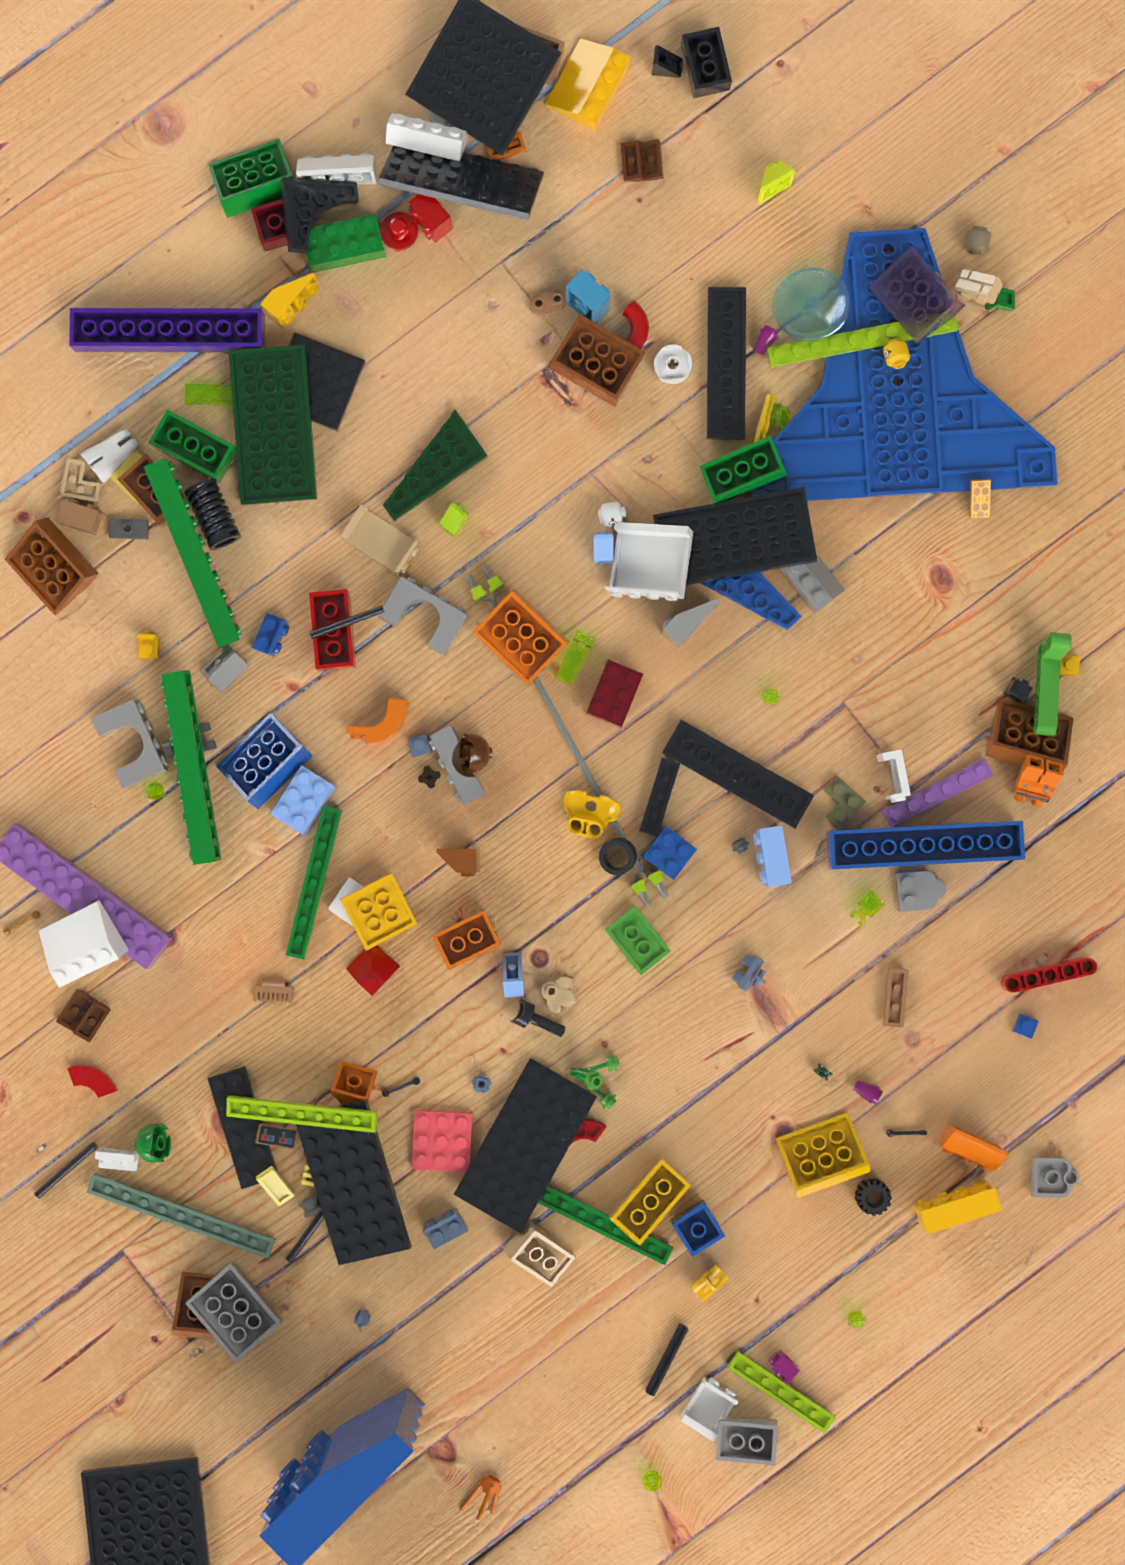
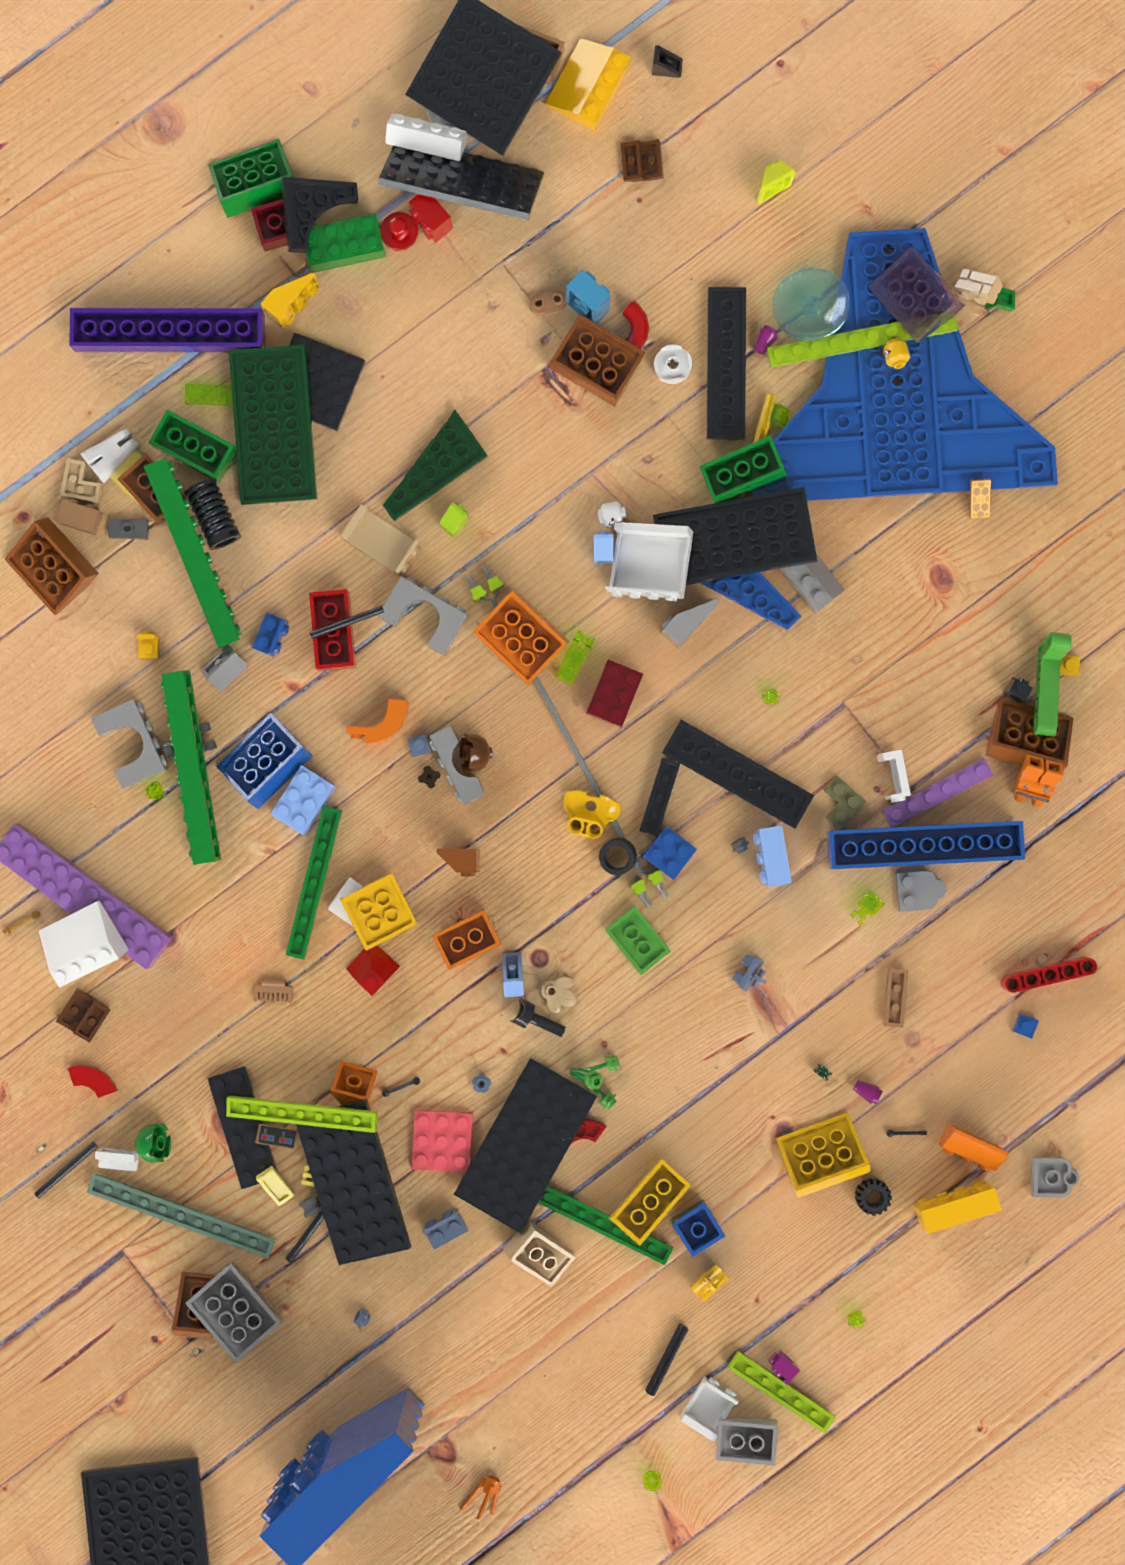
(343, 168): white slope -> none
(511, 152): orange tile -> none
(706, 62): black brick -> none
(977, 240): dark tan head -> none

